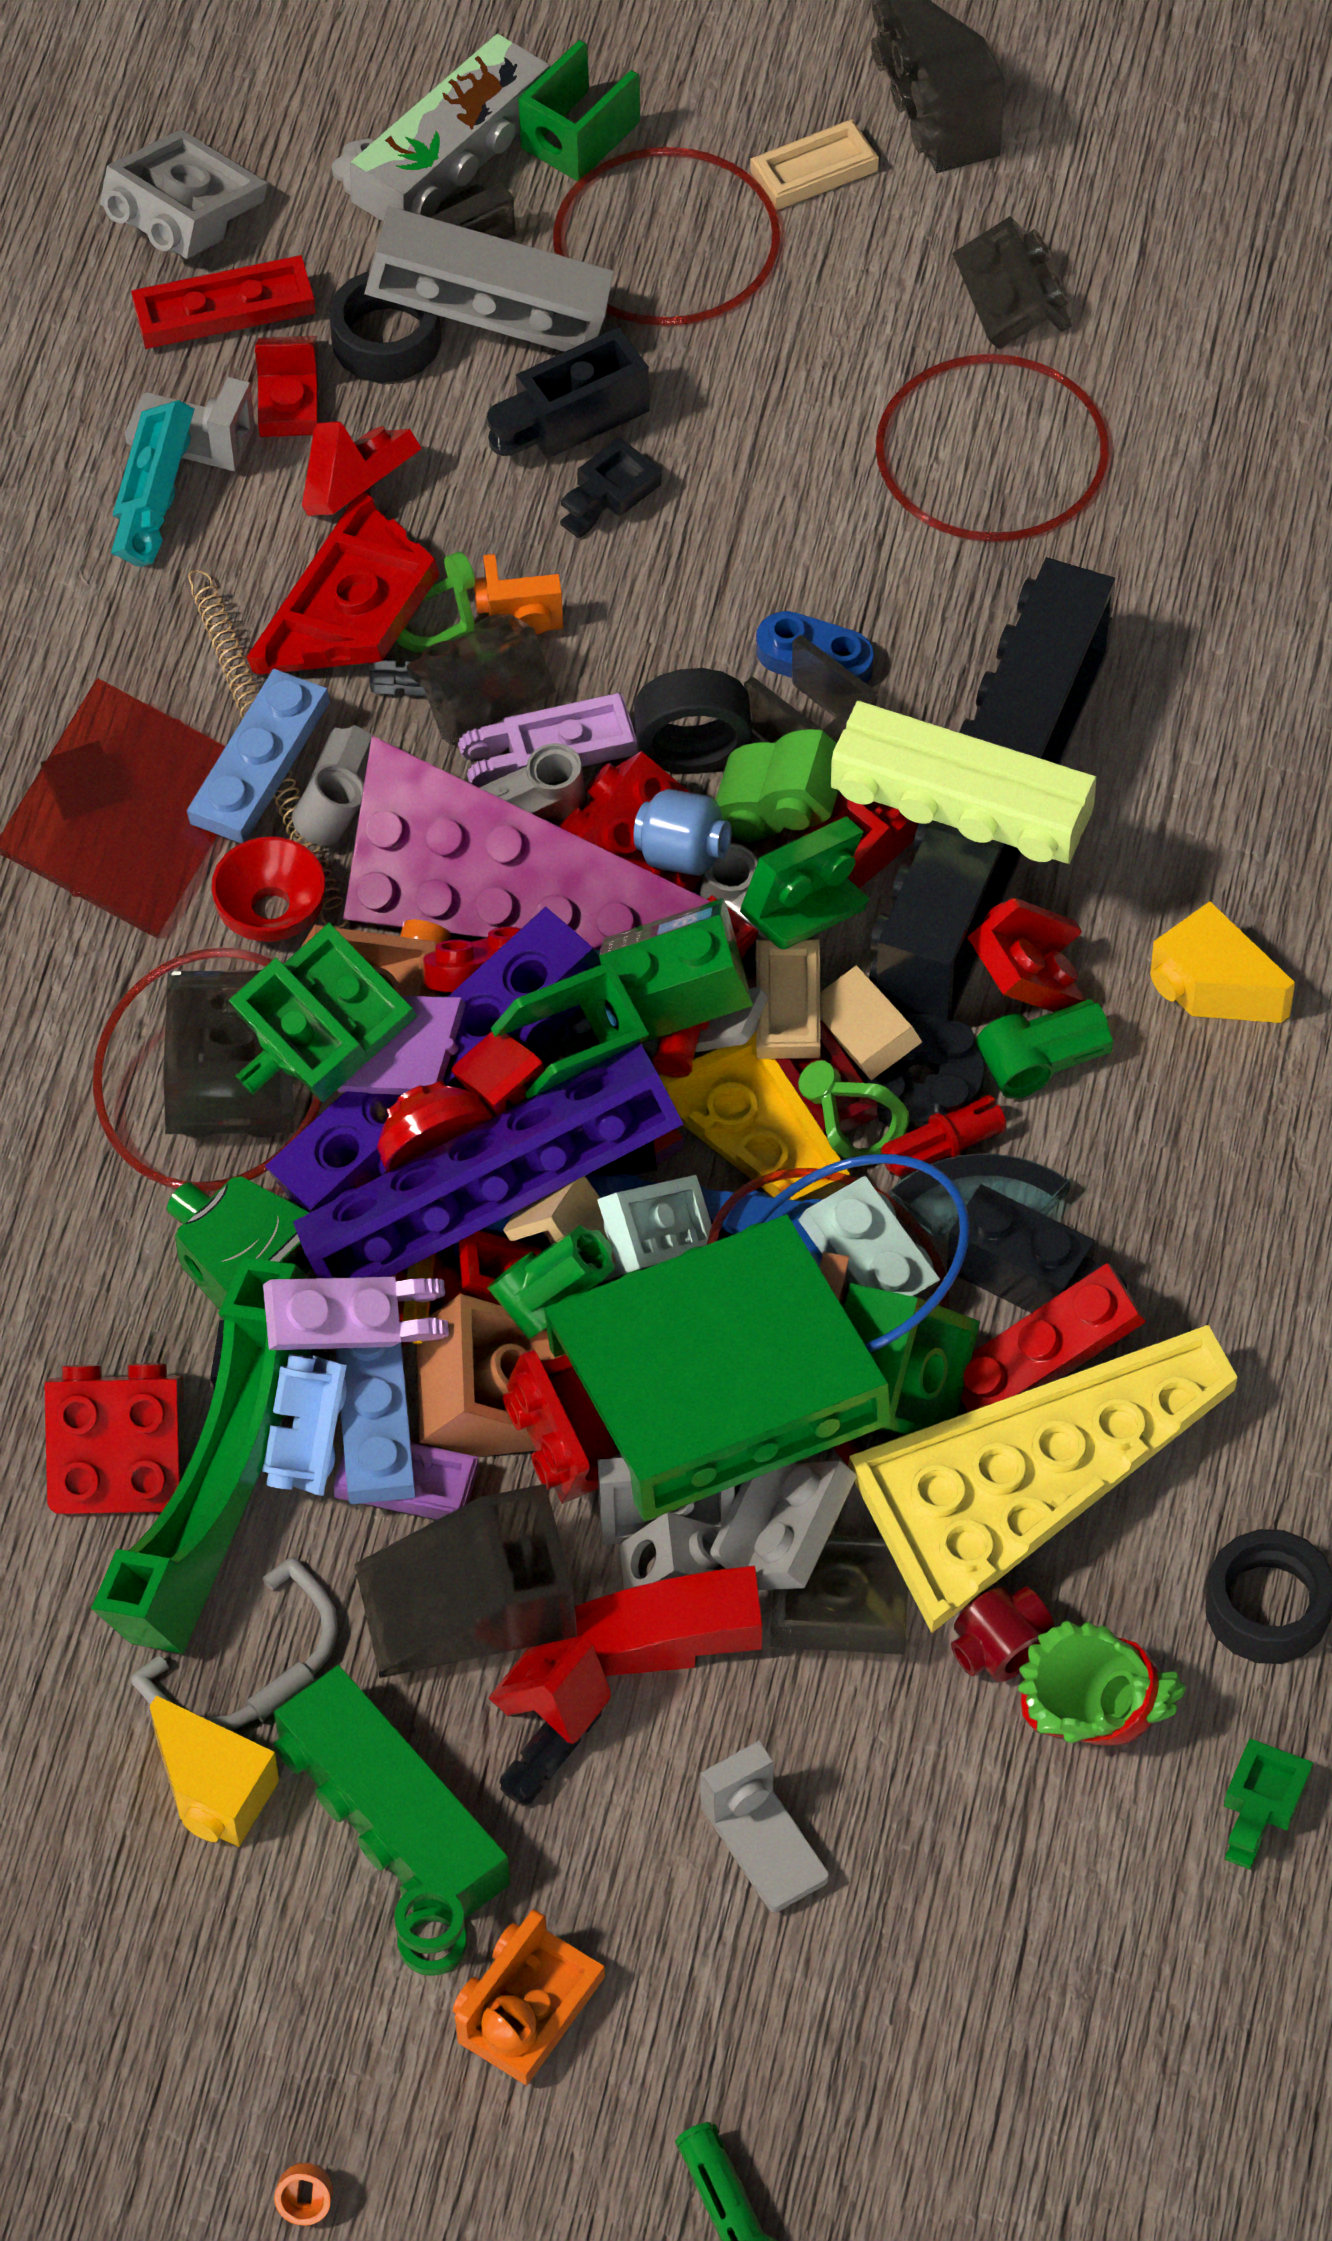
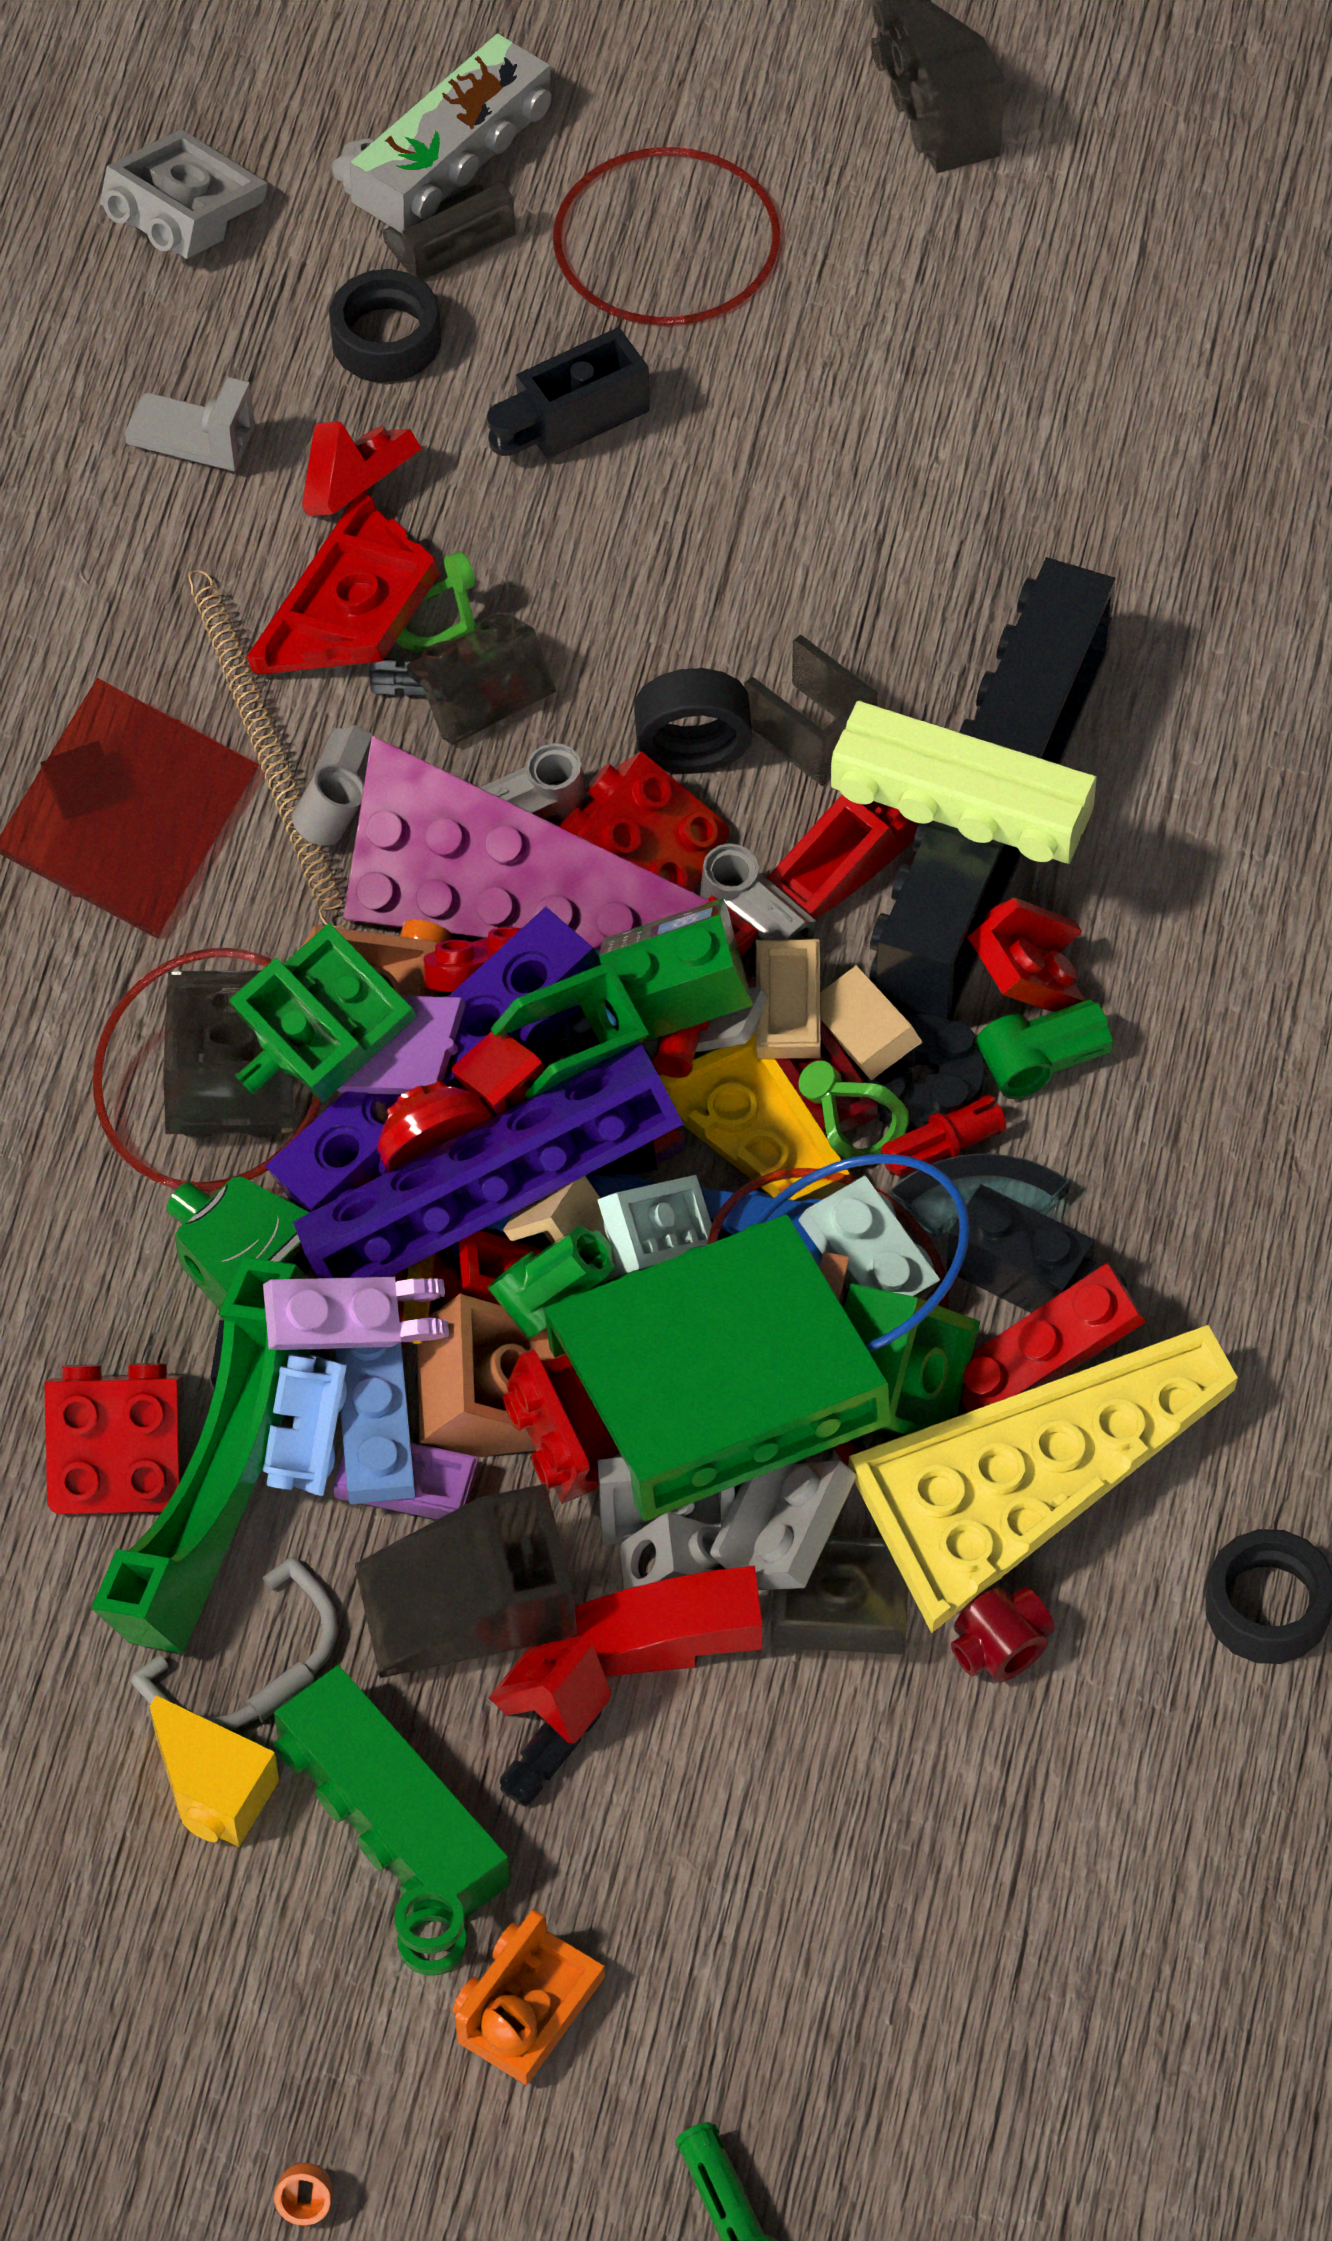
(149, 481): teal hinge -> none
(223, 302): red plate -> none
(258, 756): medium blue plate -> none
(268, 869): red piece -> none
(287, 385): red slope -> none
(488, 281): light grey brick -> none
(530, 599): orange bracket -> none
(593, 727): lavender hinge -> none
(595, 134): green piece -> none
(611, 479): black plate -> none
(681, 832): medium blue head -> none
(758, 1828): light grey bracket -> none
(776, 652): blue plate -> none
(778, 785): bright green brick -> none
(806, 885): green bracket -> none
(814, 164): tan tile -> none
(992, 536): clear red piece -> none
(1011, 282): clear smoke bracket -> none
(1094, 1686): bright green hair -> none
(1219, 971): yellow slope -> none
(1264, 1793): green plate -> none

